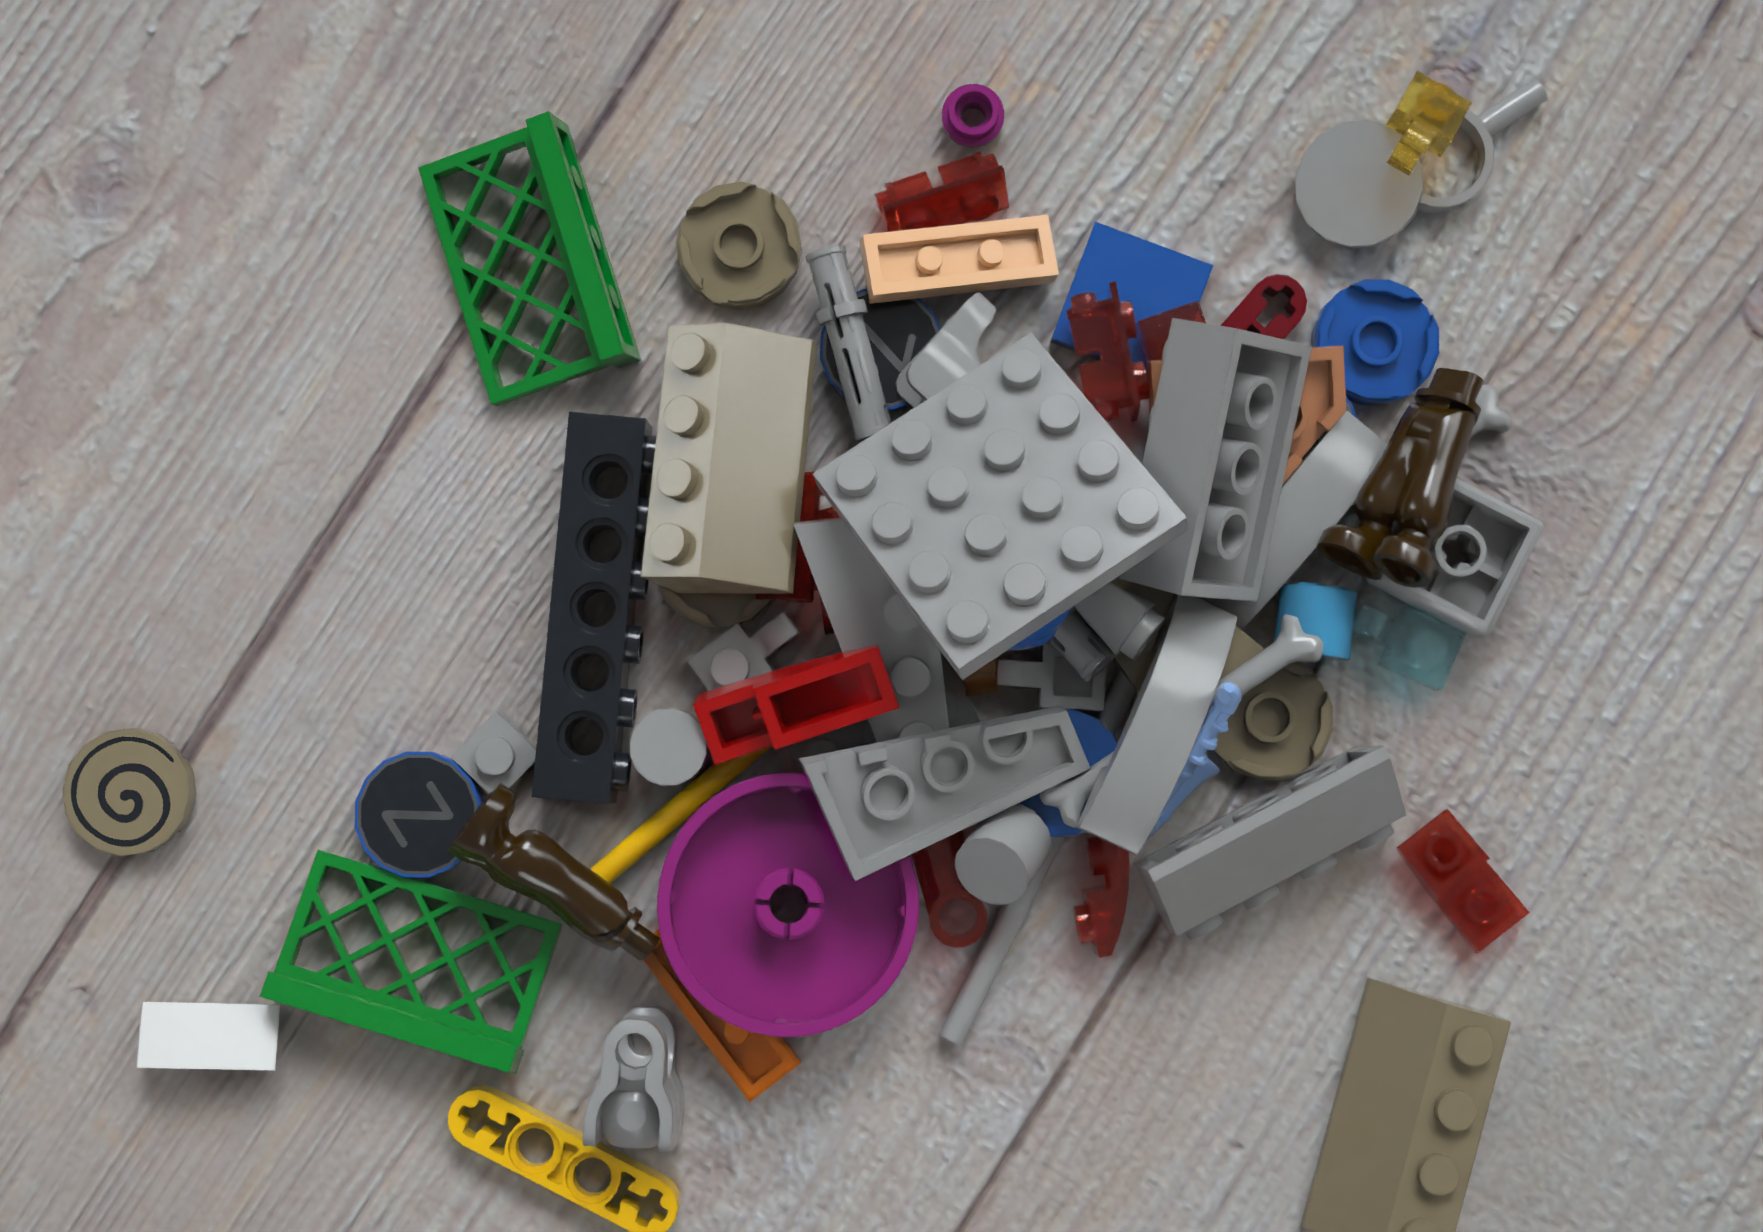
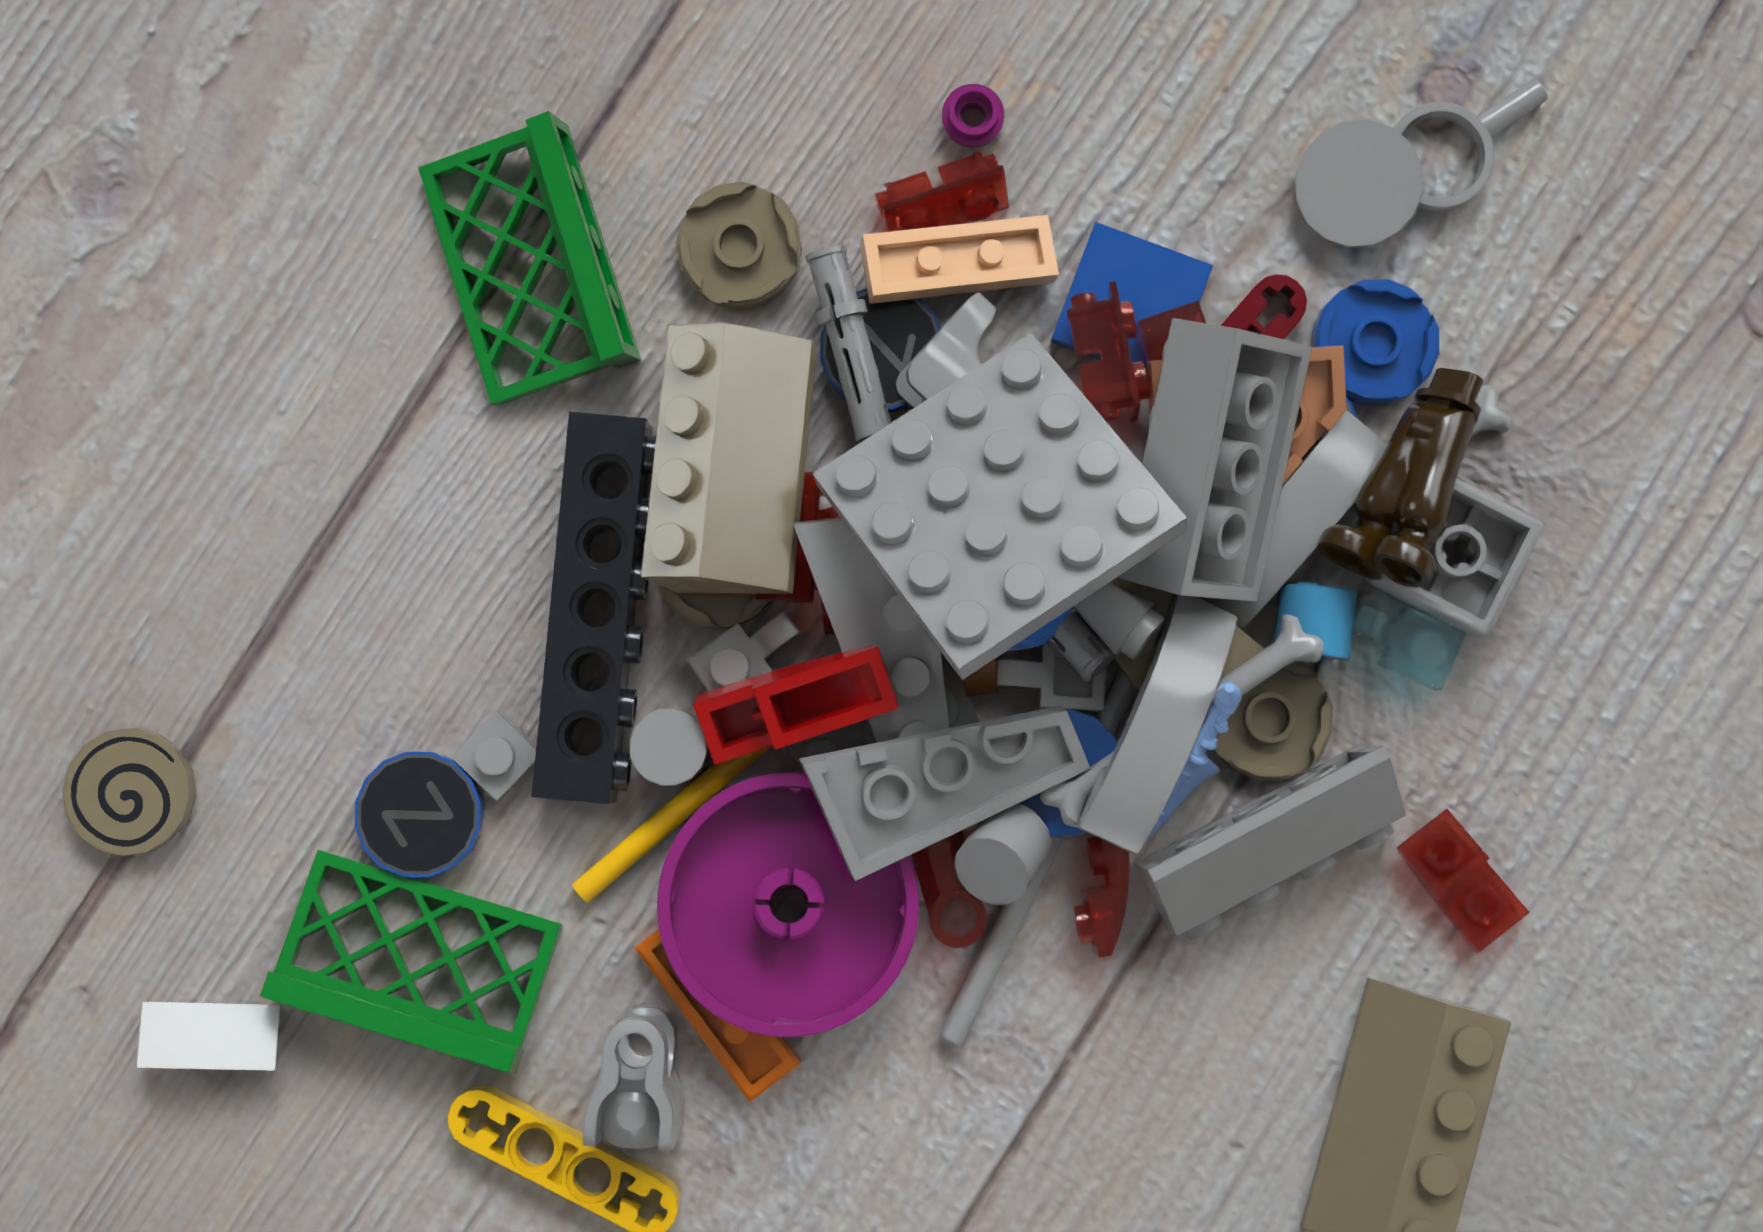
(550, 875): dark brown piece -> none
(1426, 119): clear yellow plate -> none

